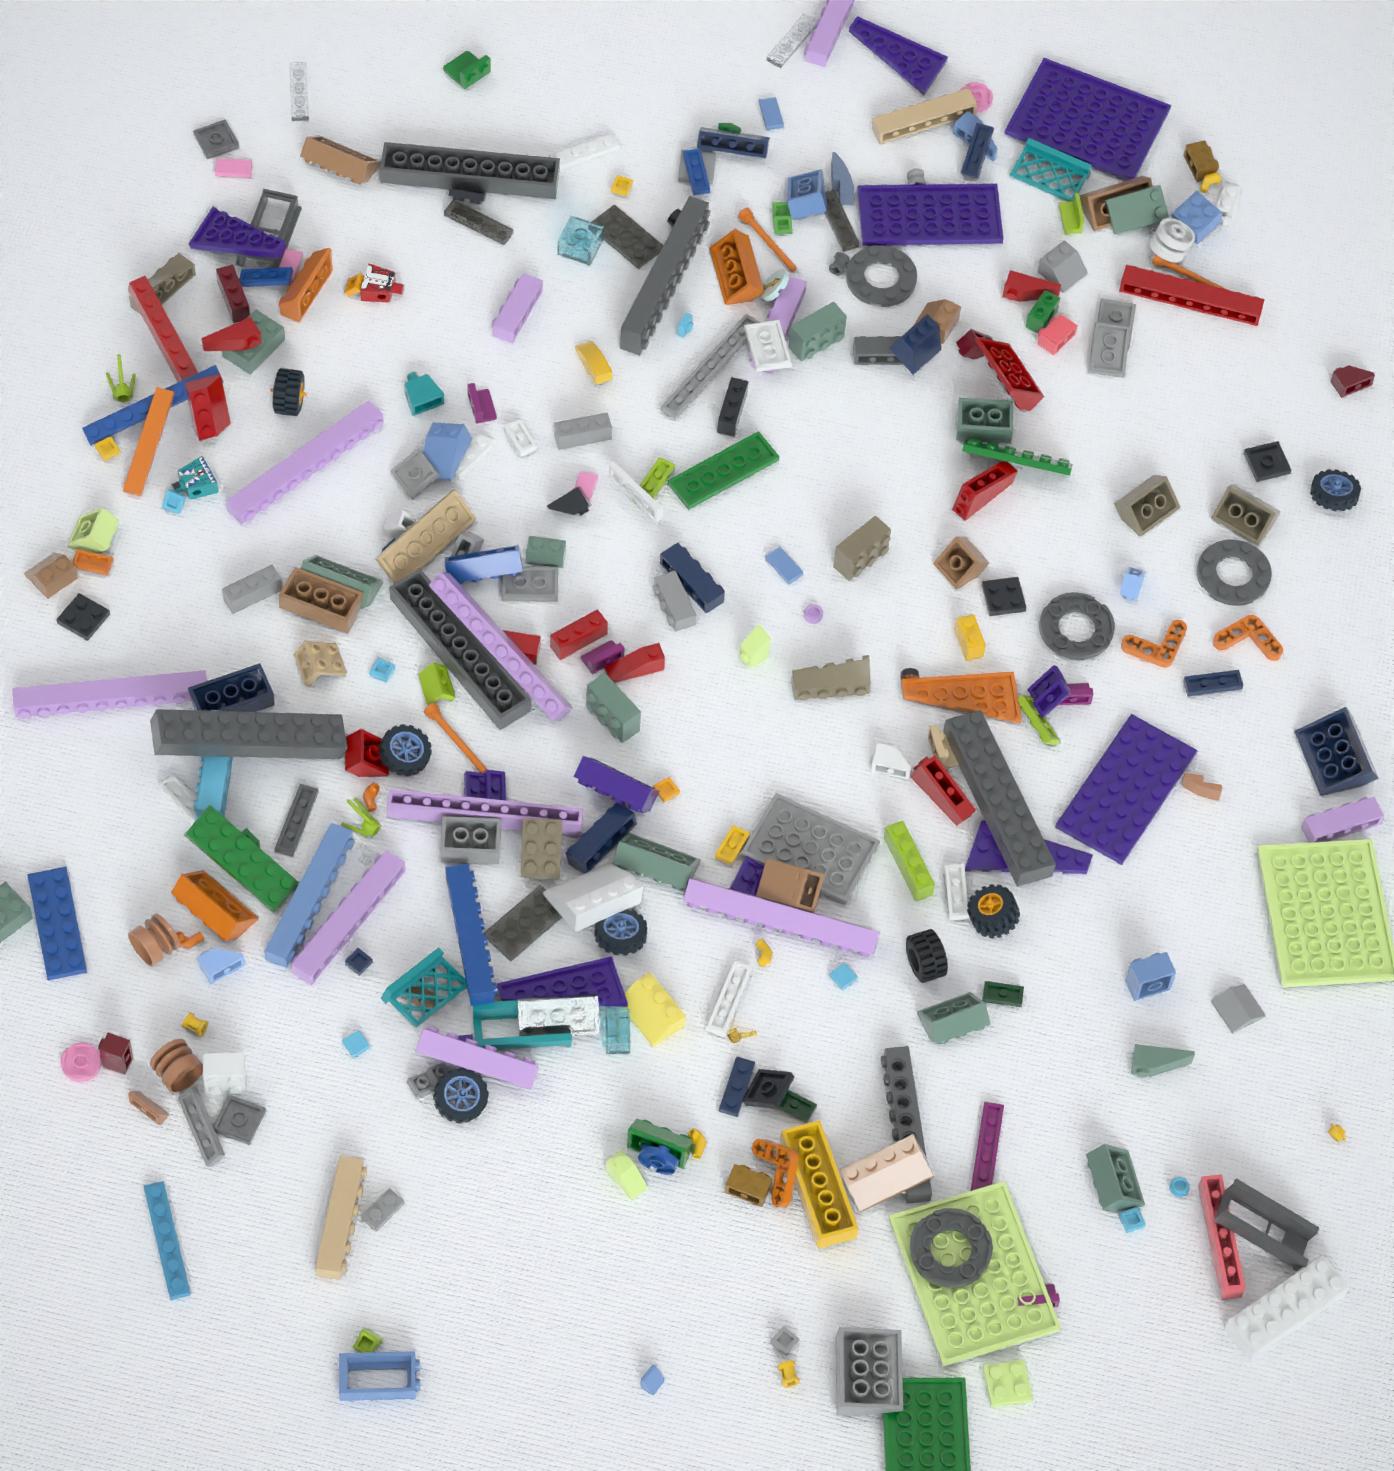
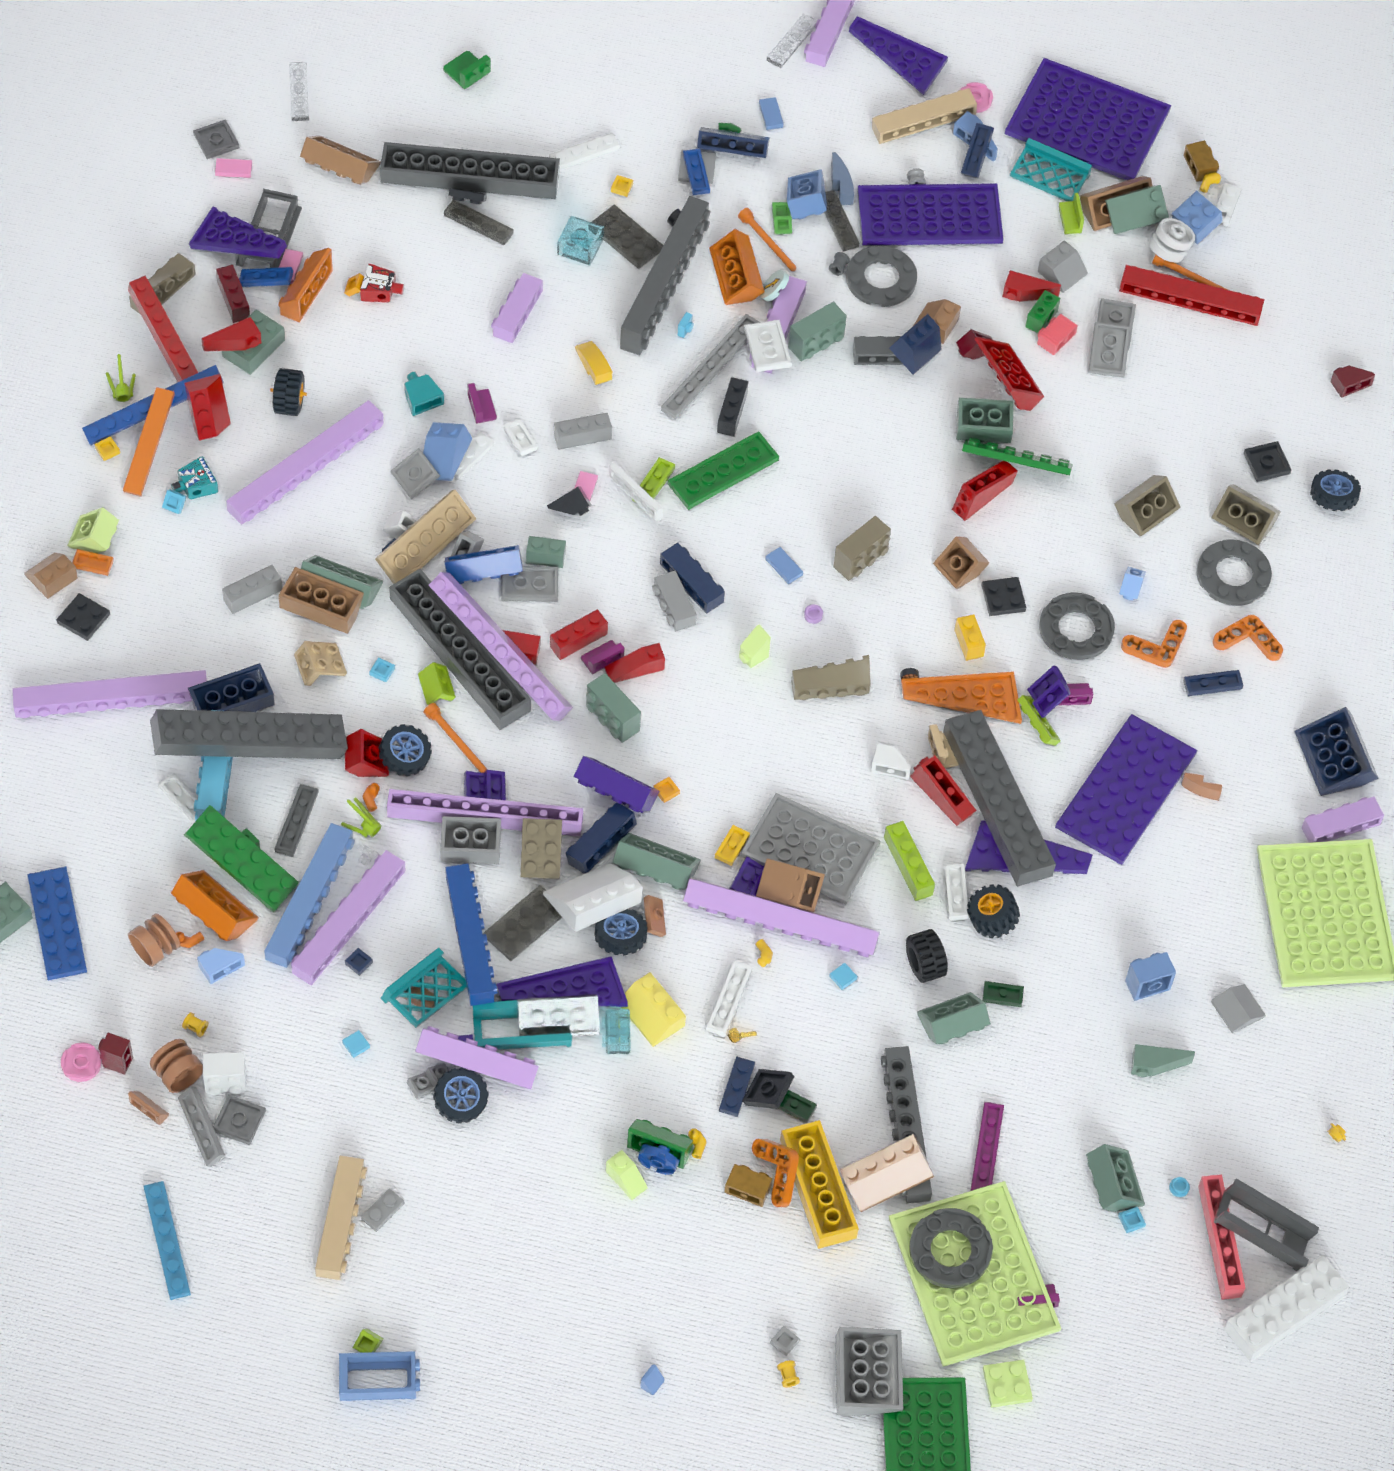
(654, 915): none -> nougat plate

